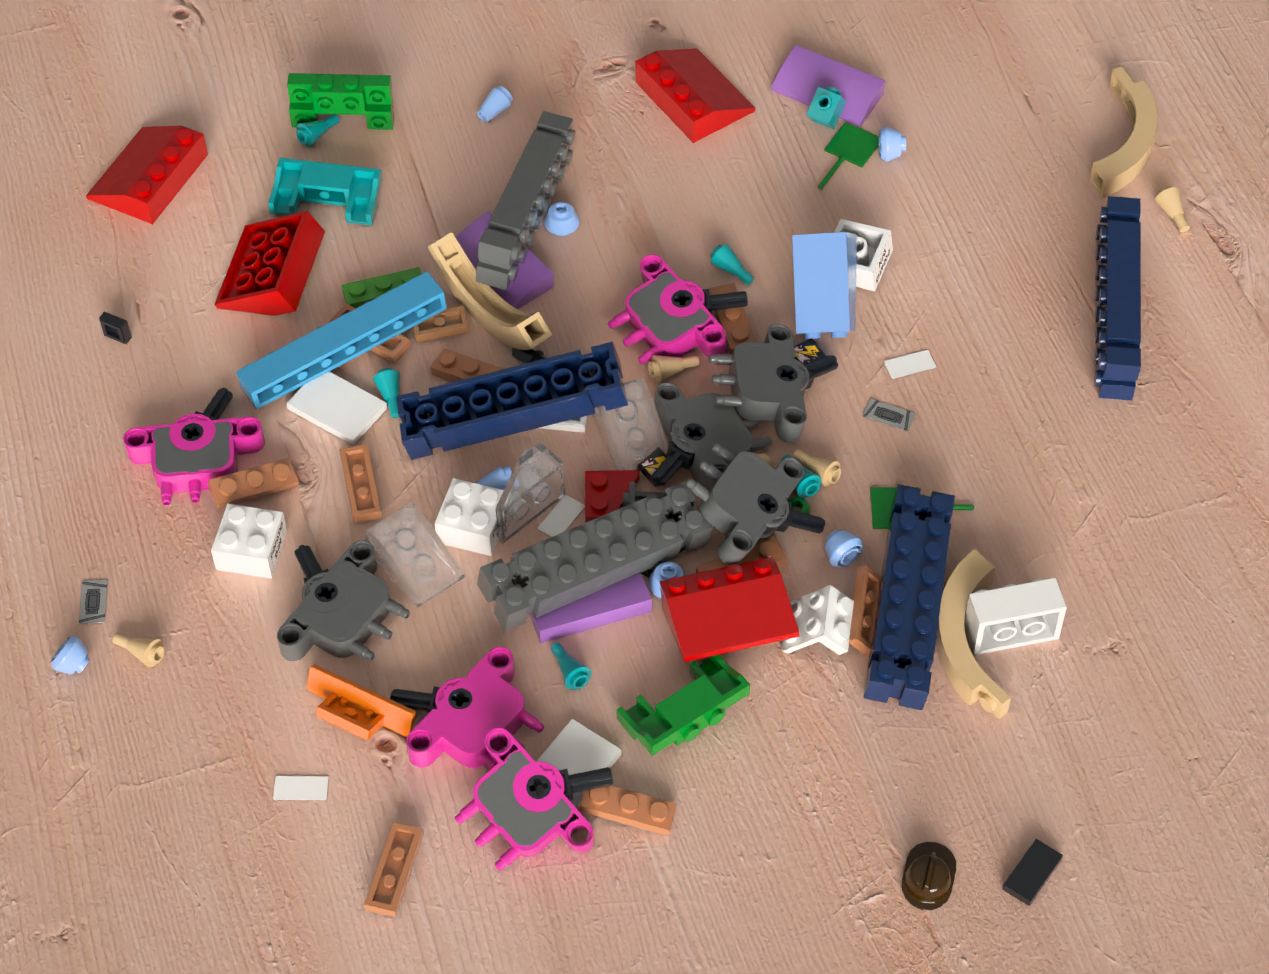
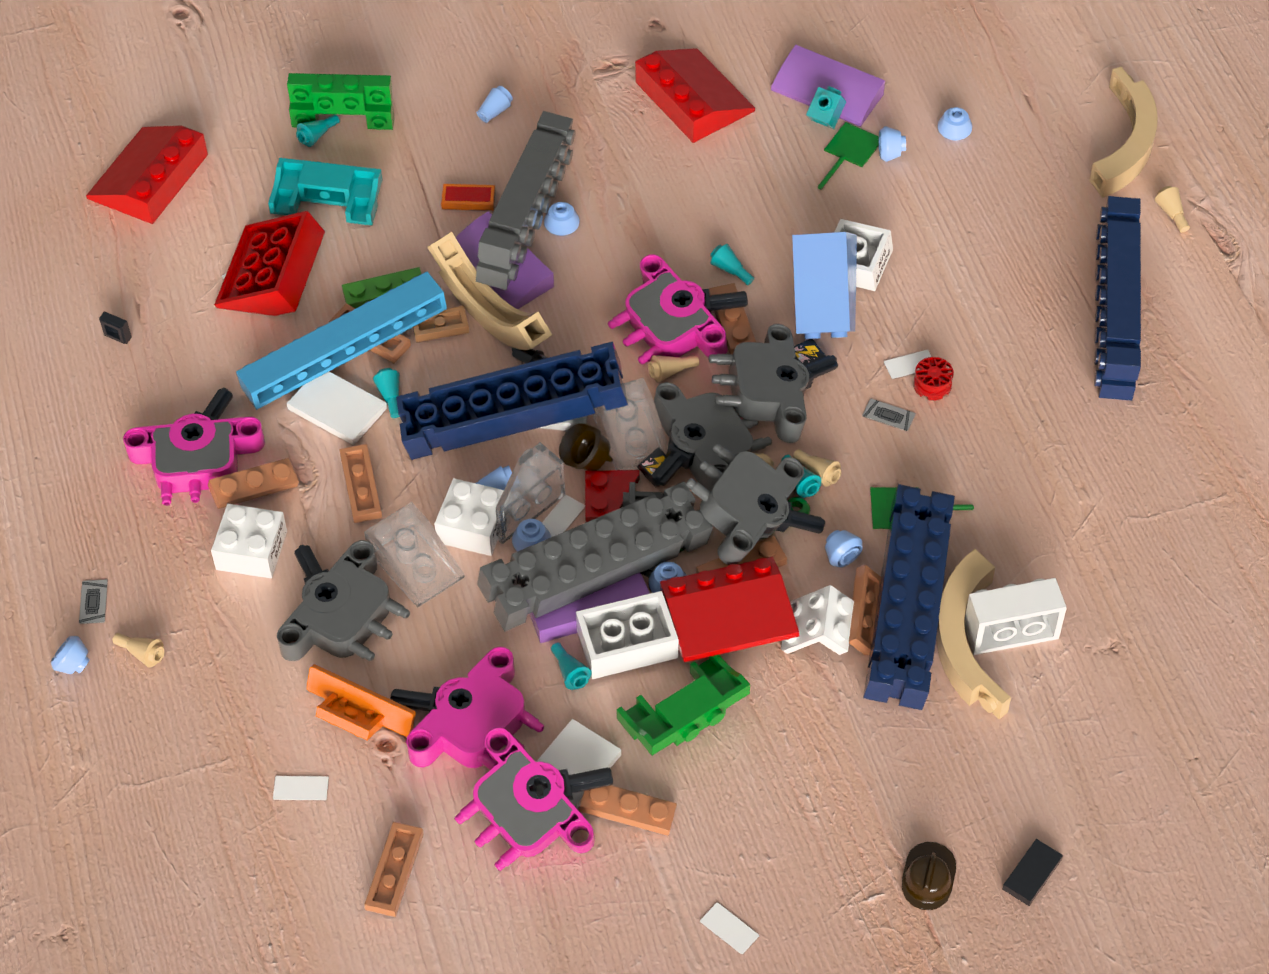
(459, 367): nougat plate -> none
(468, 197): none -> tile
(529, 533): none -> light blue cone
(584, 448): none -> dark brown piece
(627, 634): none -> white brick
(729, 928): none -> white sticker
(933, 378): none -> red wheel
(955, 124): none -> light blue cone

